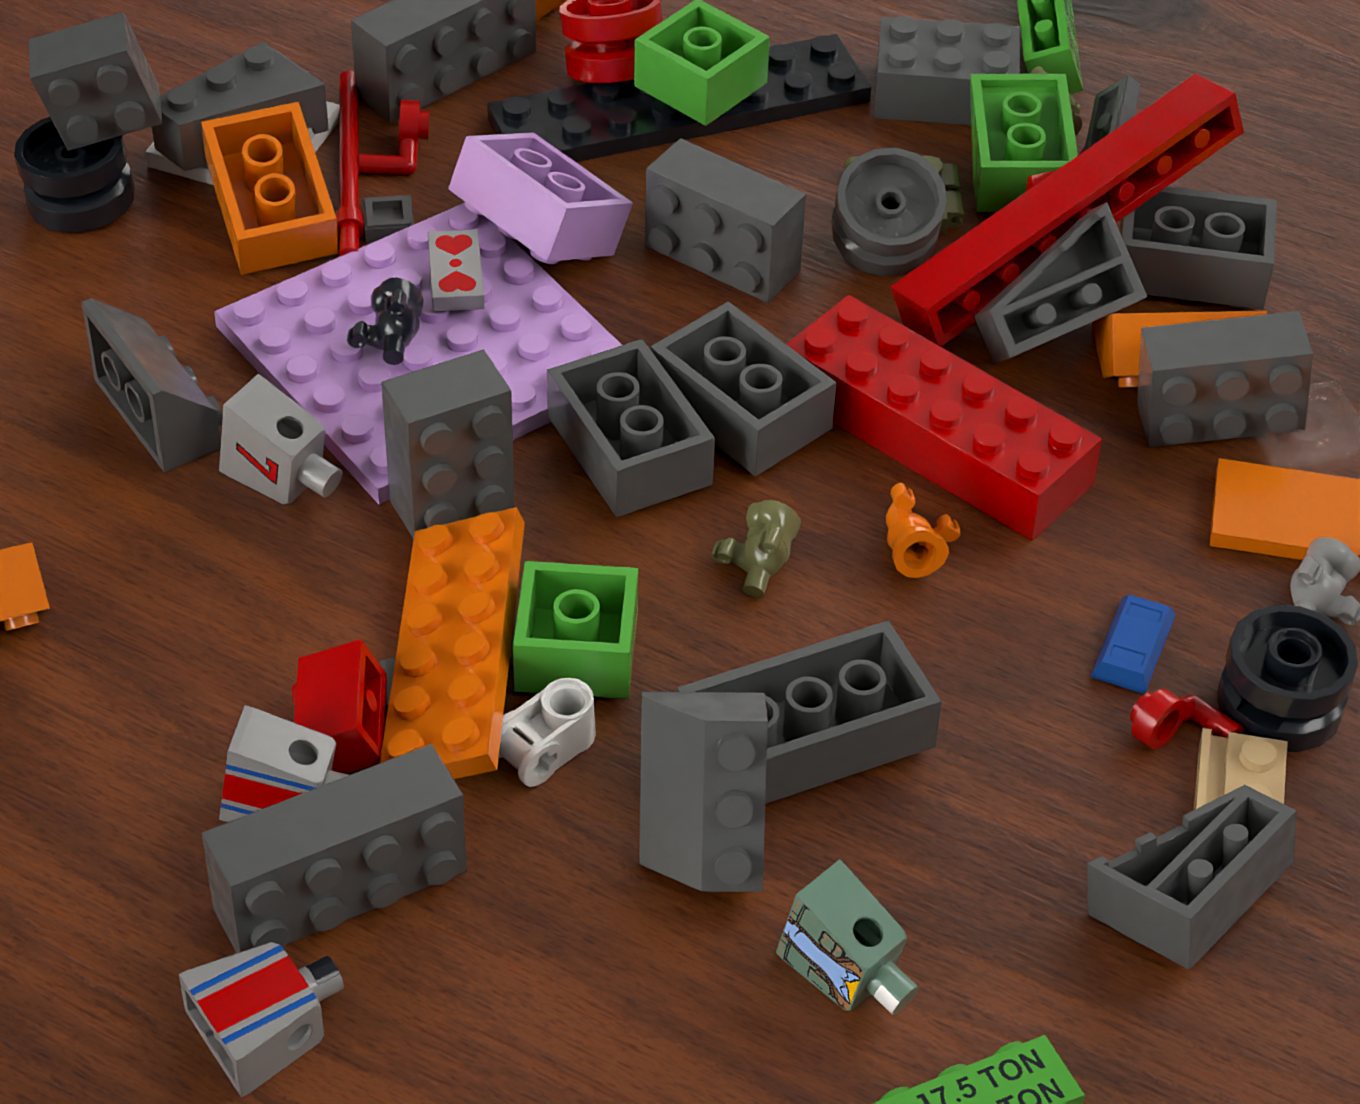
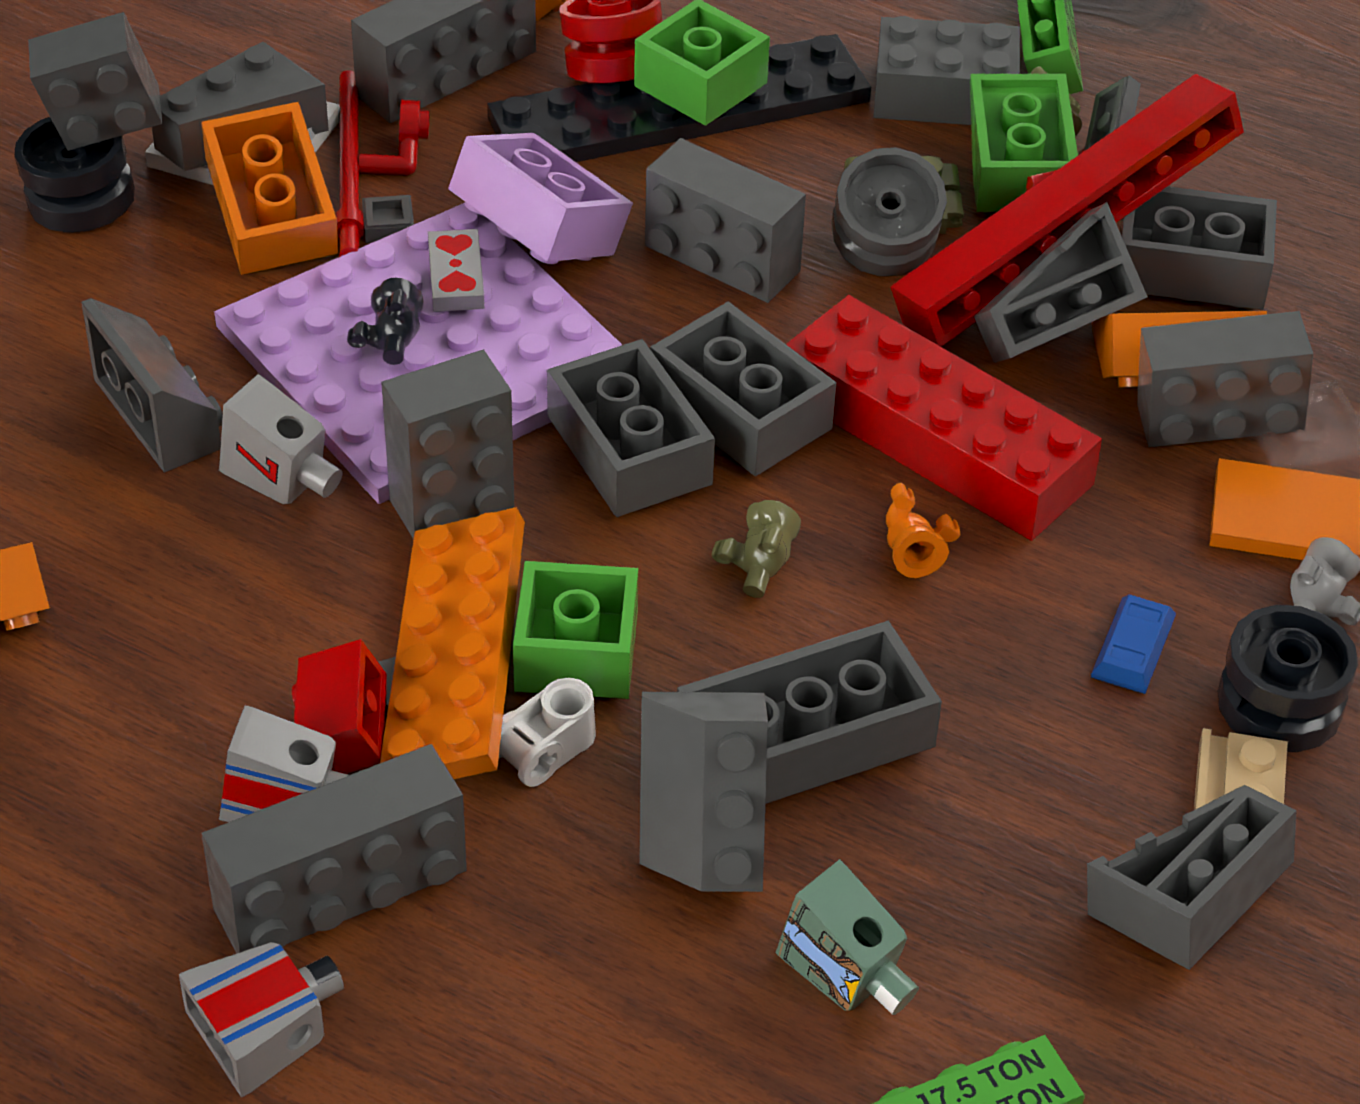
(1160, 715): red plate -> none

